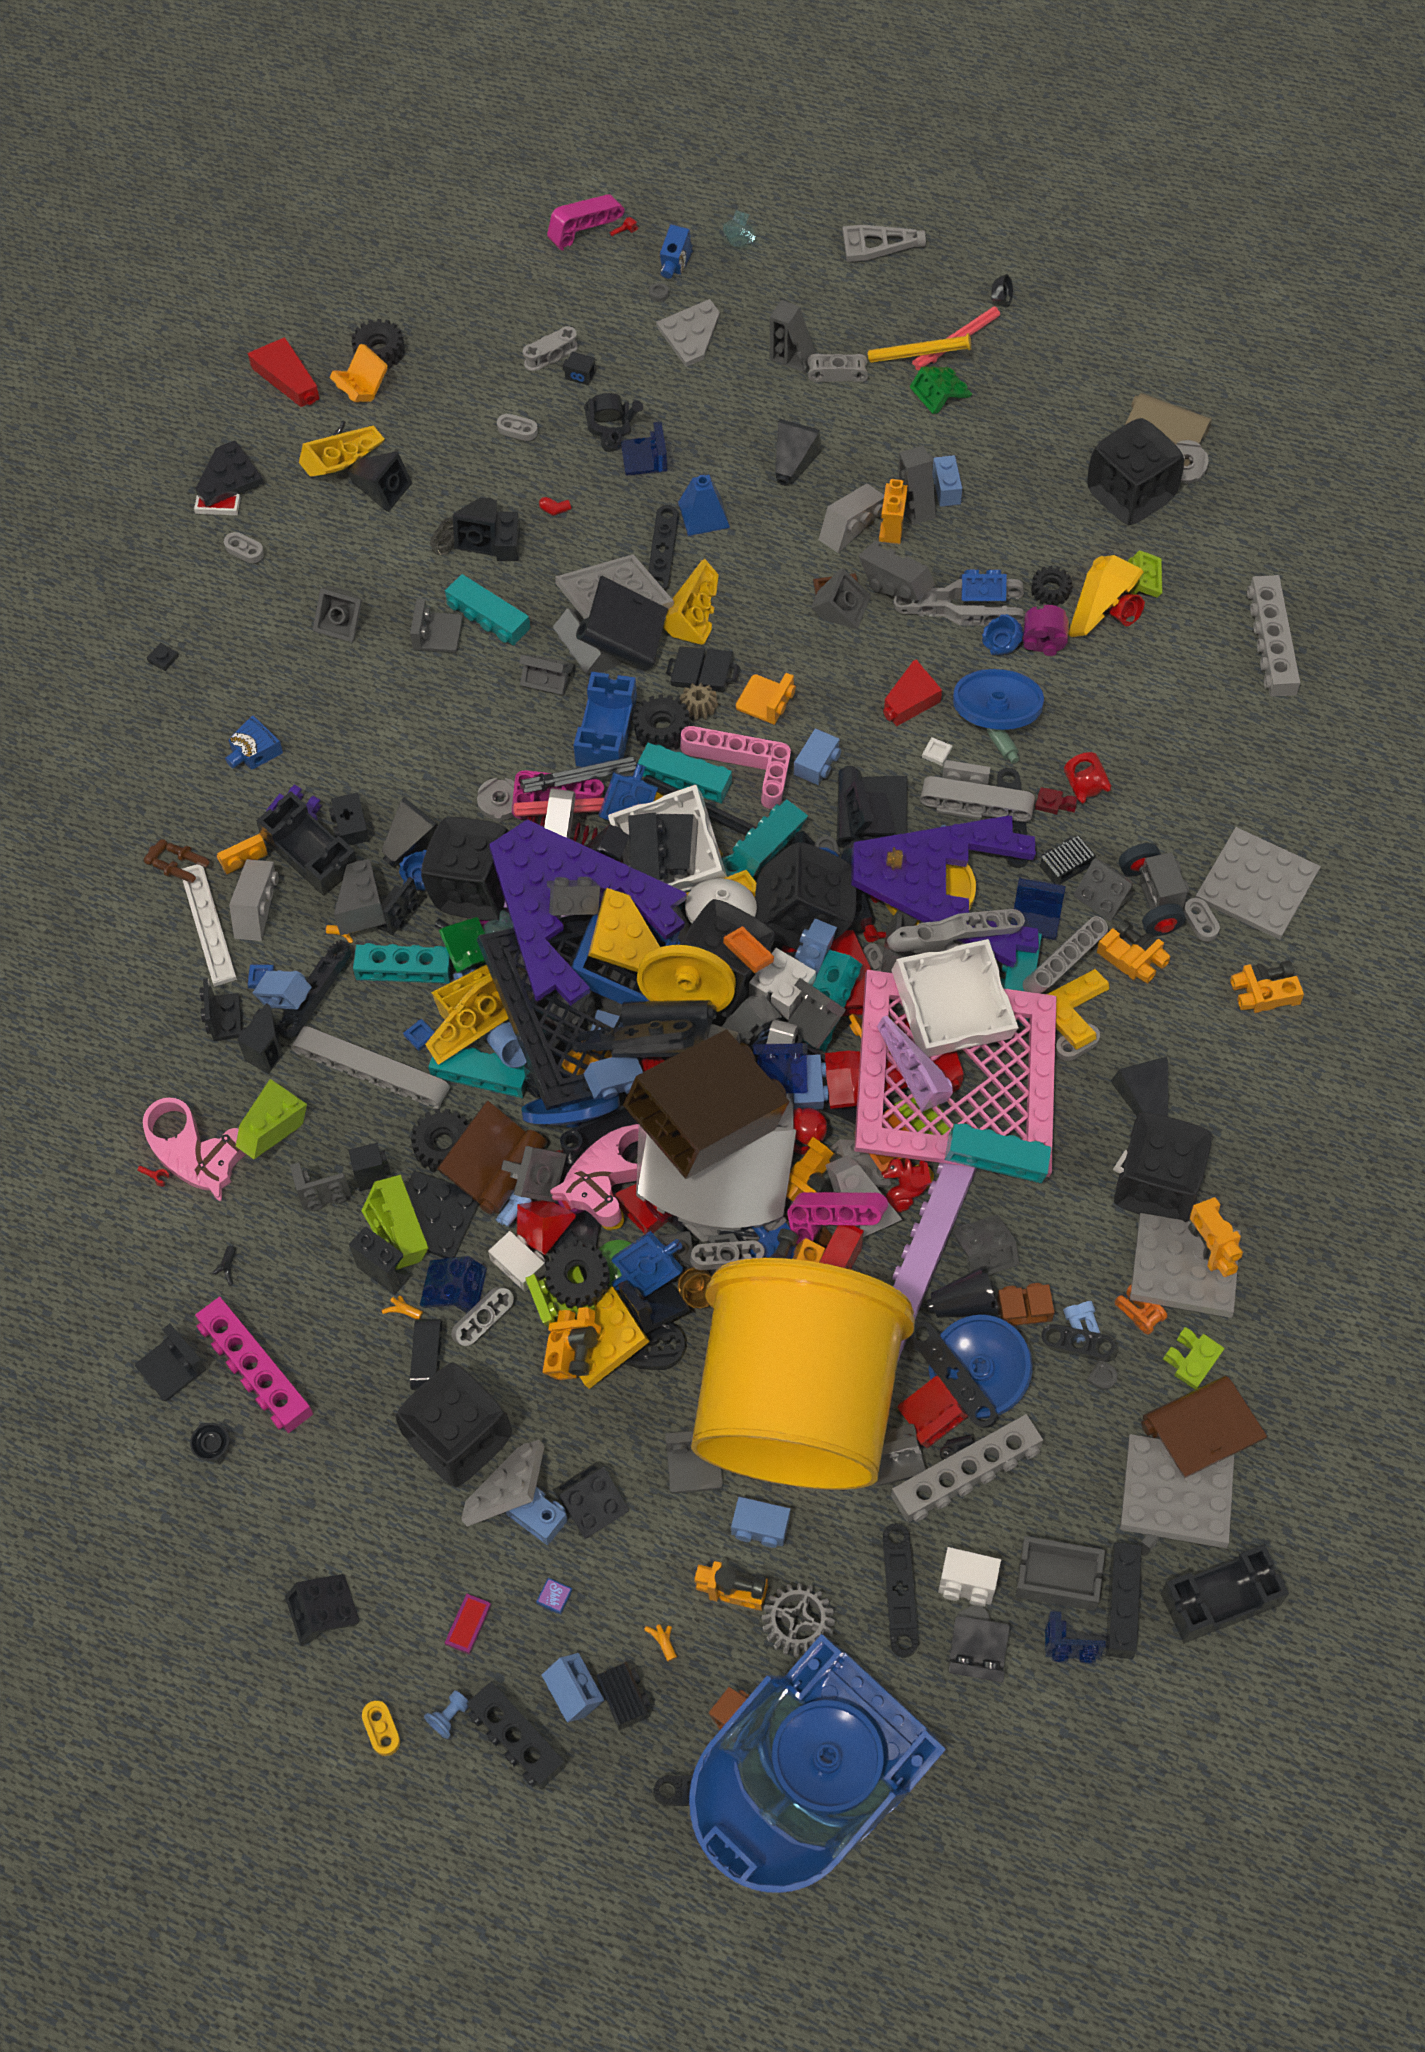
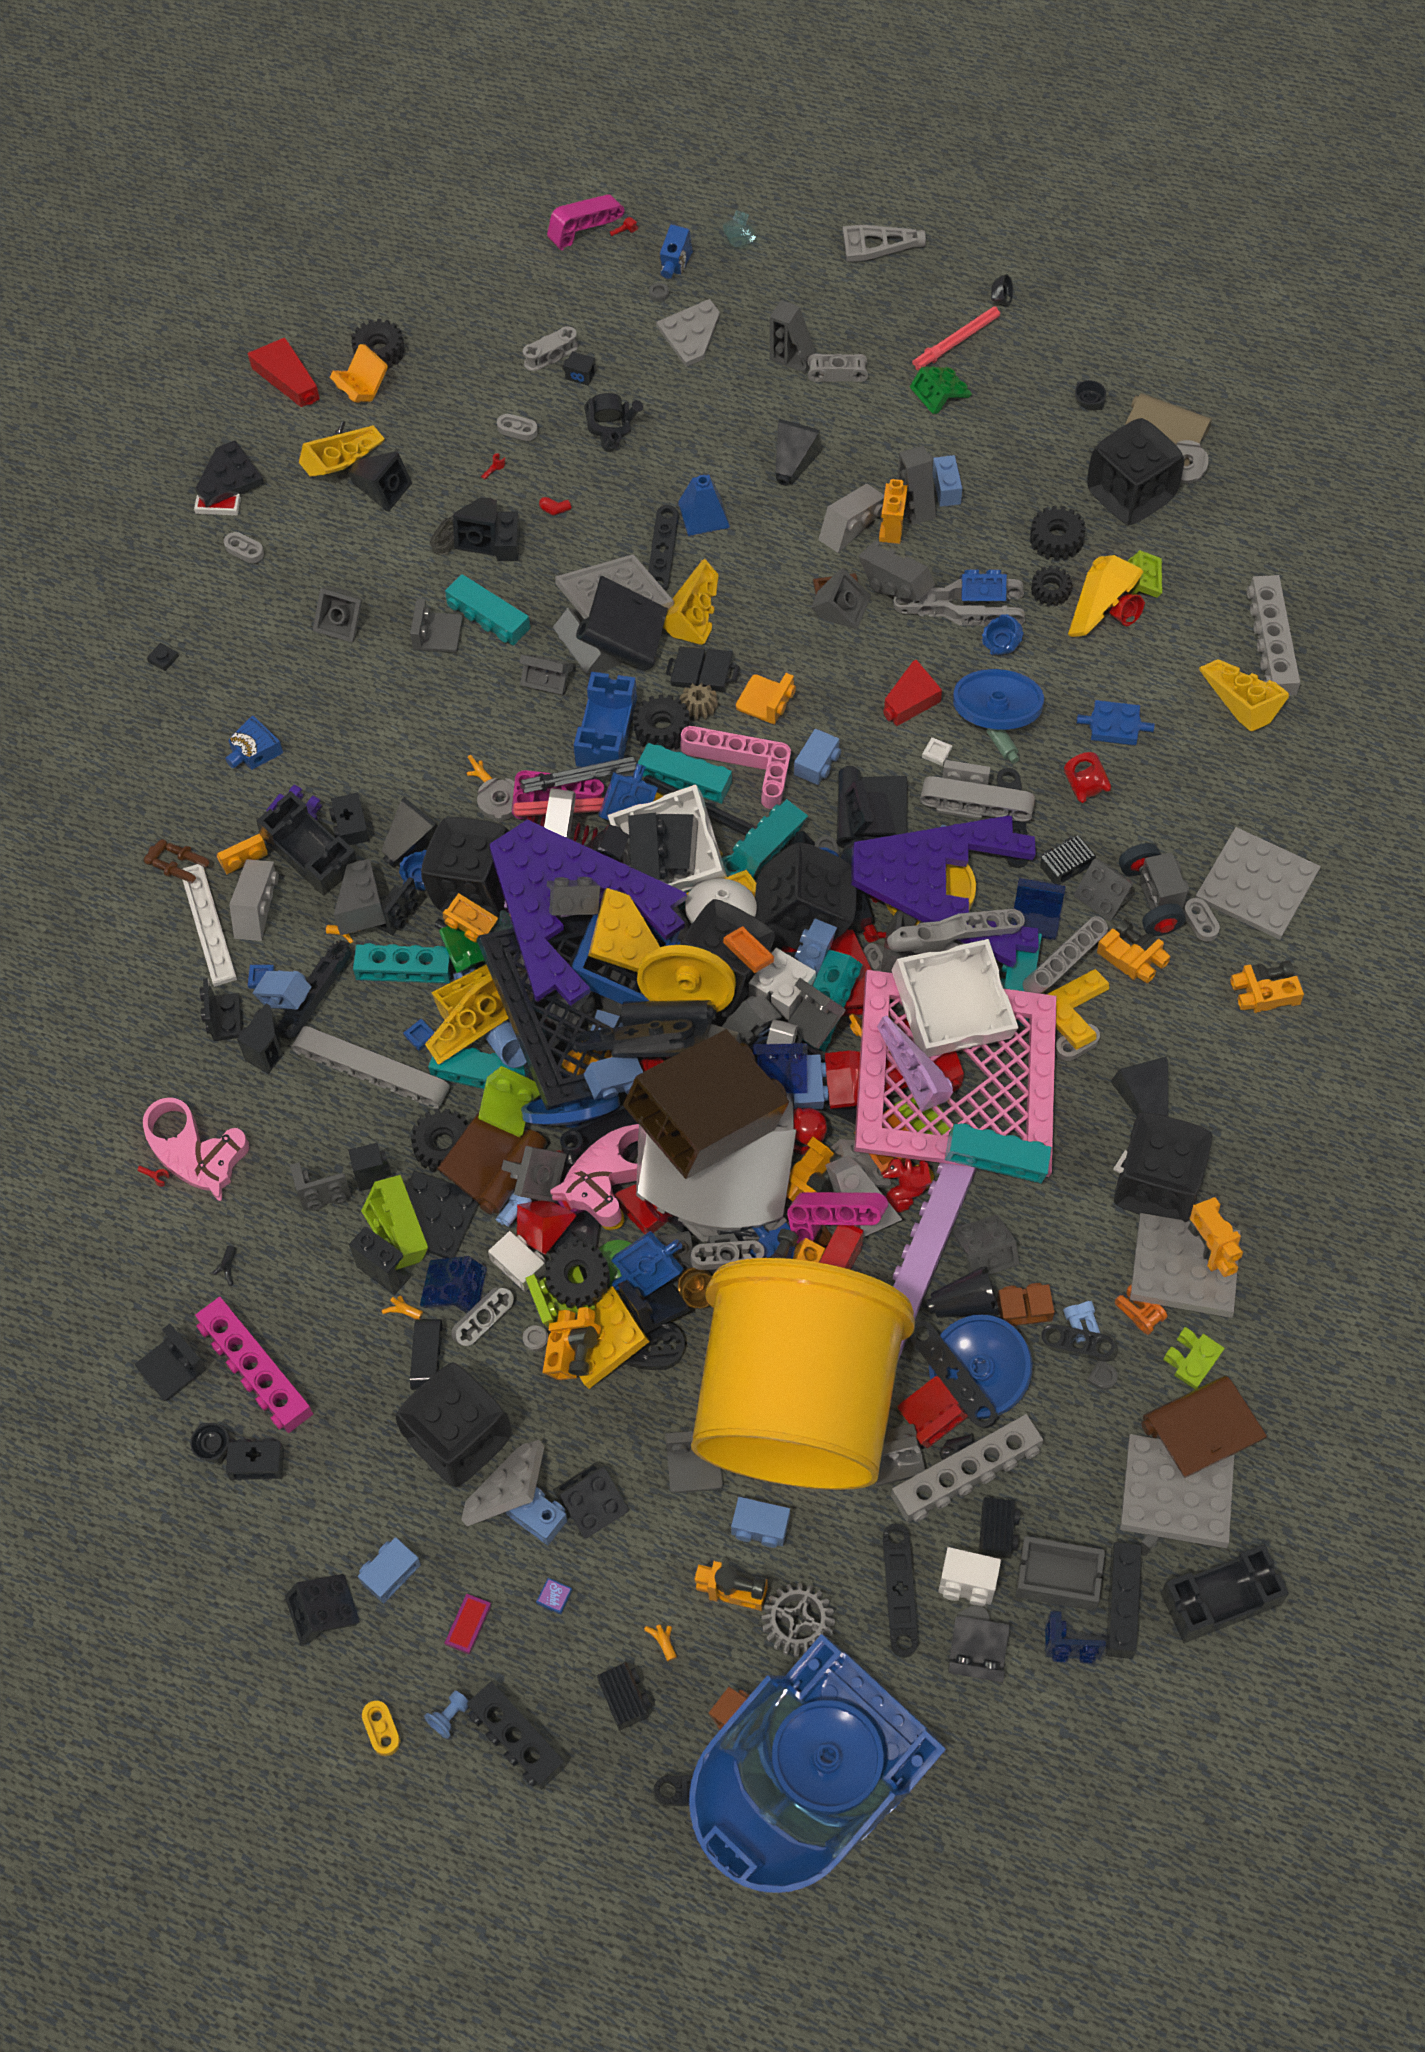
(266, 1466): none -> black brick
(270, 1120): lime wedge -> none
(388, 1569): none -> medium blue brick
(469, 918): none -> light orange bracket
(479, 770): none -> light orange bar
(497, 465): none -> red hand
(503, 1099): none -> lime bracket
(535, 1338): none -> light grey tile
(570, 1685): medium blue brick -> none
(645, 454): clear blue bracket -> none
(894, 859): clear yellow plate -> none
(920, 348): yellow axle -> none
(997, 1527): none -> black brick
(1045, 629): magenta brick -> none
(1053, 800): dark red plate -> none
(1056, 545): none -> black tyre
(1090, 395): none -> black hat
(1115, 722): none -> blue plate
(1247, 697): none -> yellow wedge

